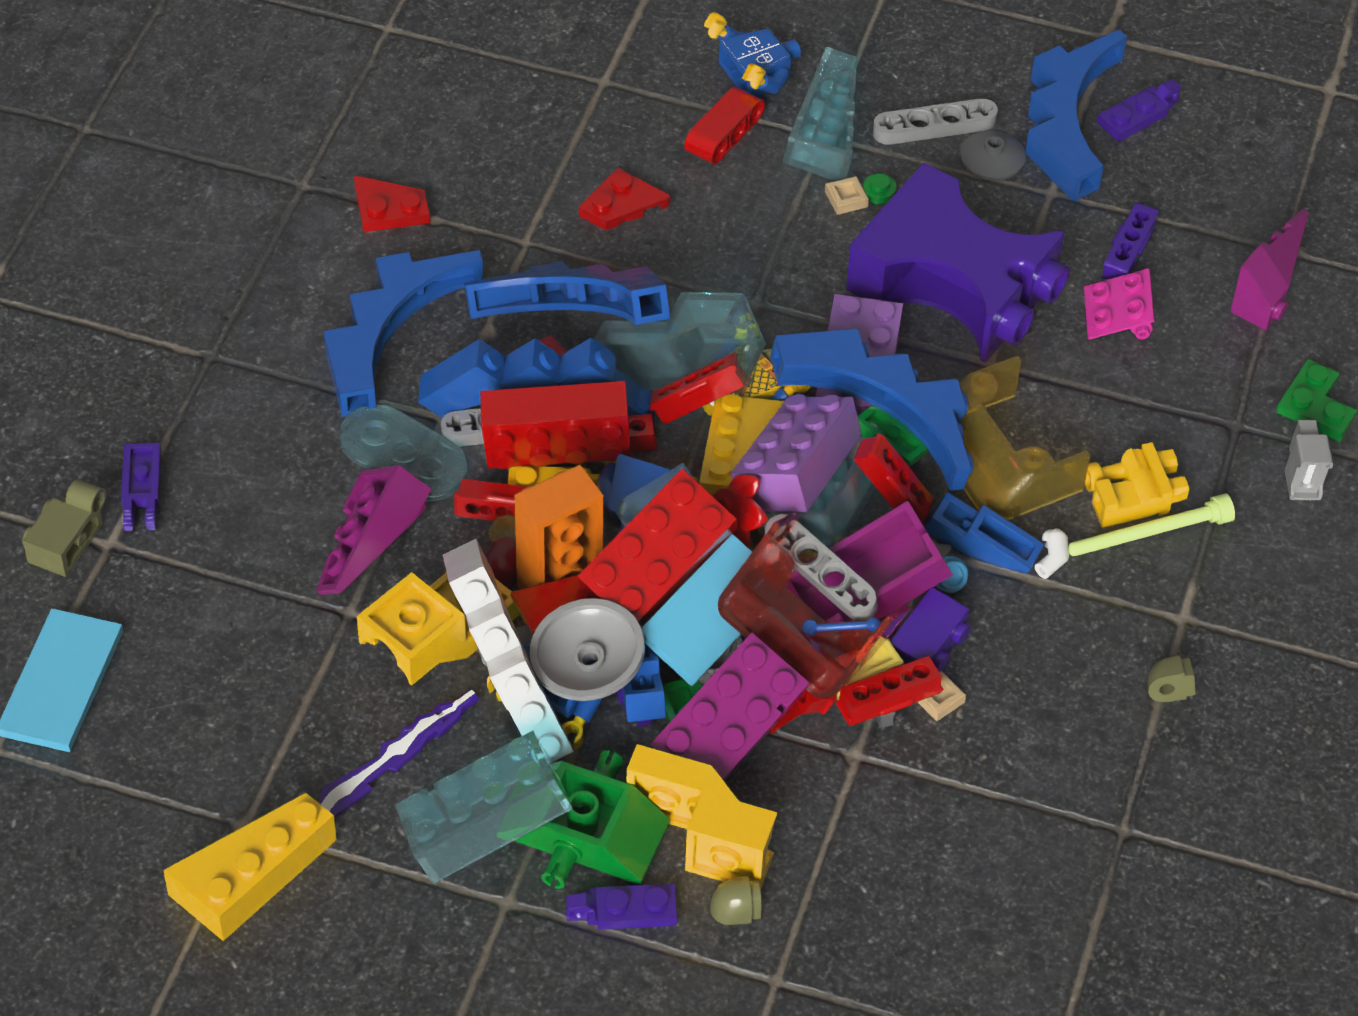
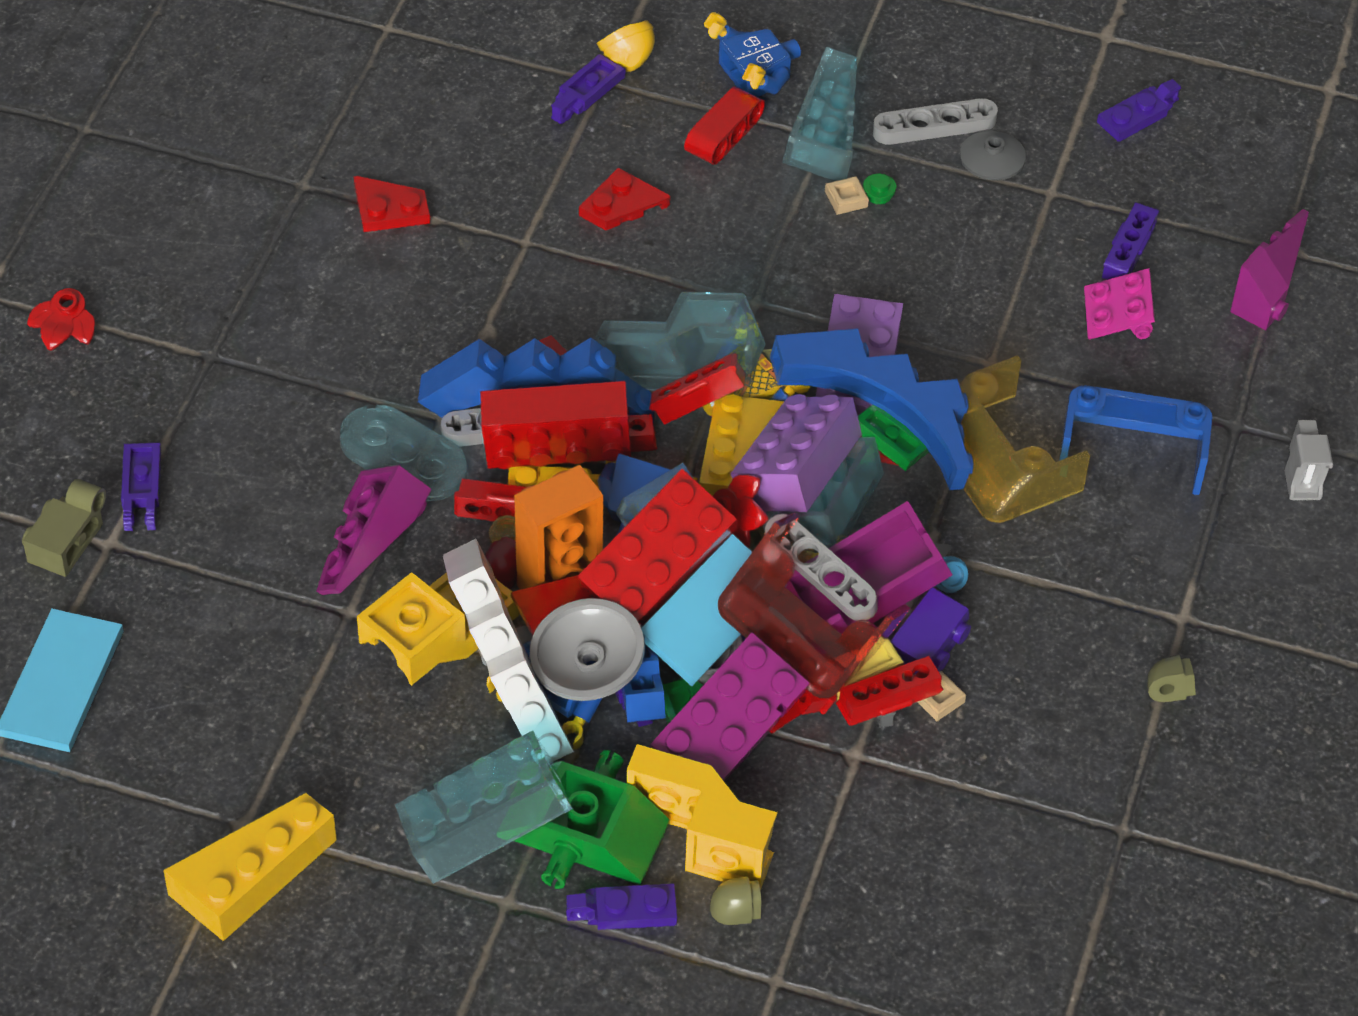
(61, 322): none -> red plate
(378, 313): blue arch -> none
(395, 753): dark purple sword -> none
(586, 88): none -> dark purple hinge
(628, 293): blue arch -> none
(629, 45): none -> yellow hat
(811, 628): blue hinge -> none
(892, 475): red piece -> none
(943, 256): dark purple brick -> none
(982, 535): blue slope -> none
(1056, 138): blue arch -> none
(1057, 552): white arm -> none
(1141, 413): none -> blue windscreen
(1143, 488): yellow hips -> none
(1218, 510): yellowish green piece -> none
(1309, 400): green plate -> none

